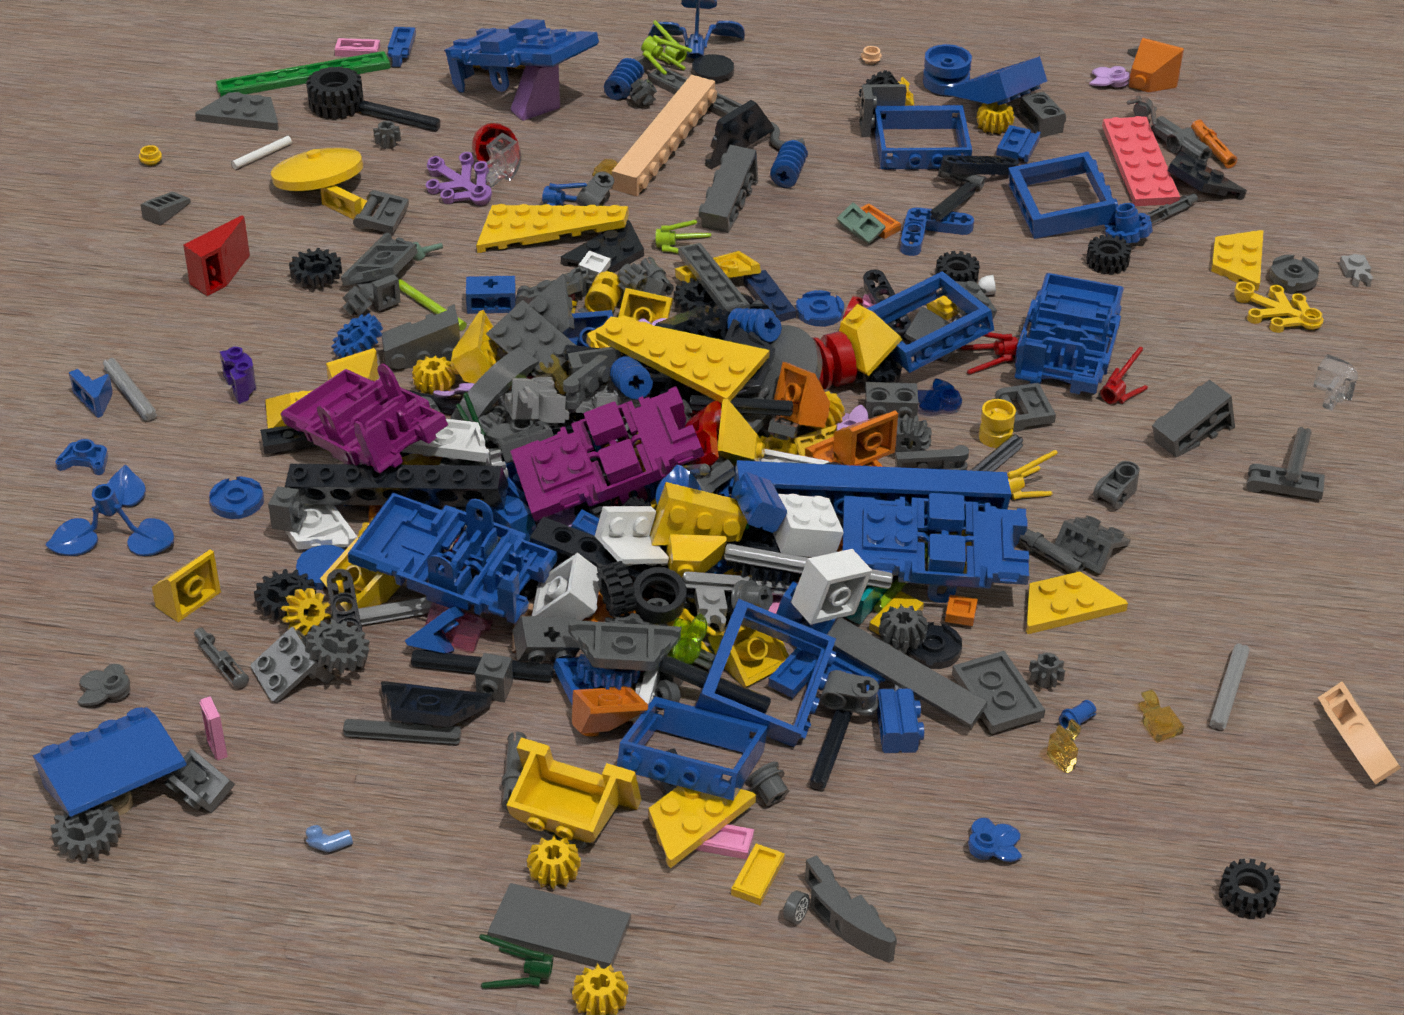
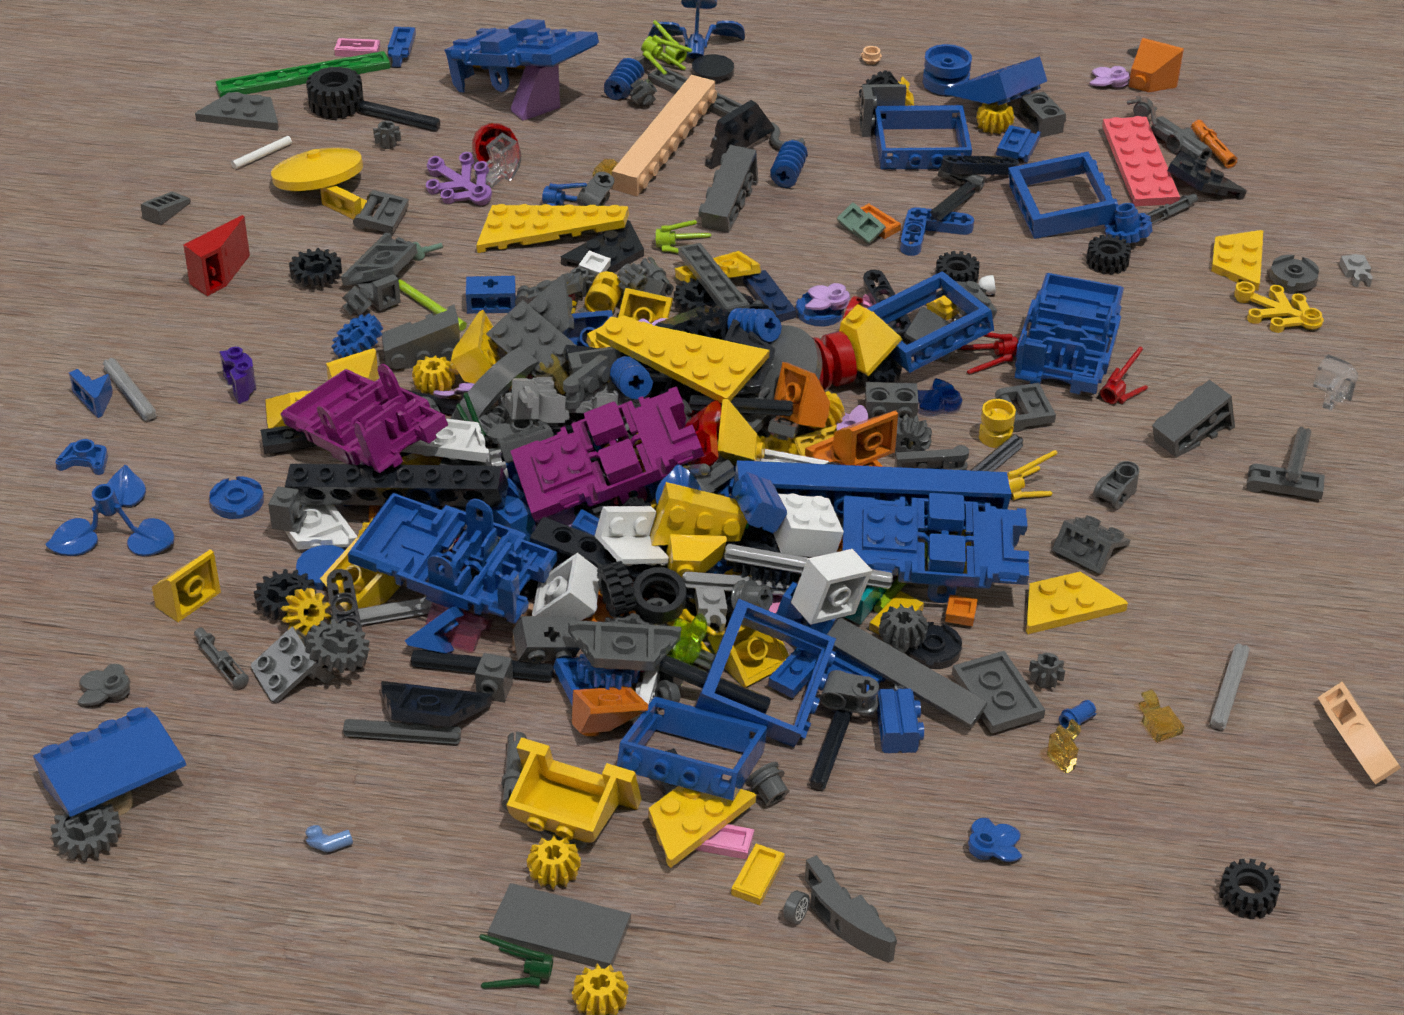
(150, 155): yellow plate -> none
(200, 781): dark grey bracket -> none
(213, 728): bright pink tile -> none
(833, 296): none -> lavender plate
(1037, 543): dark grey pin -> none

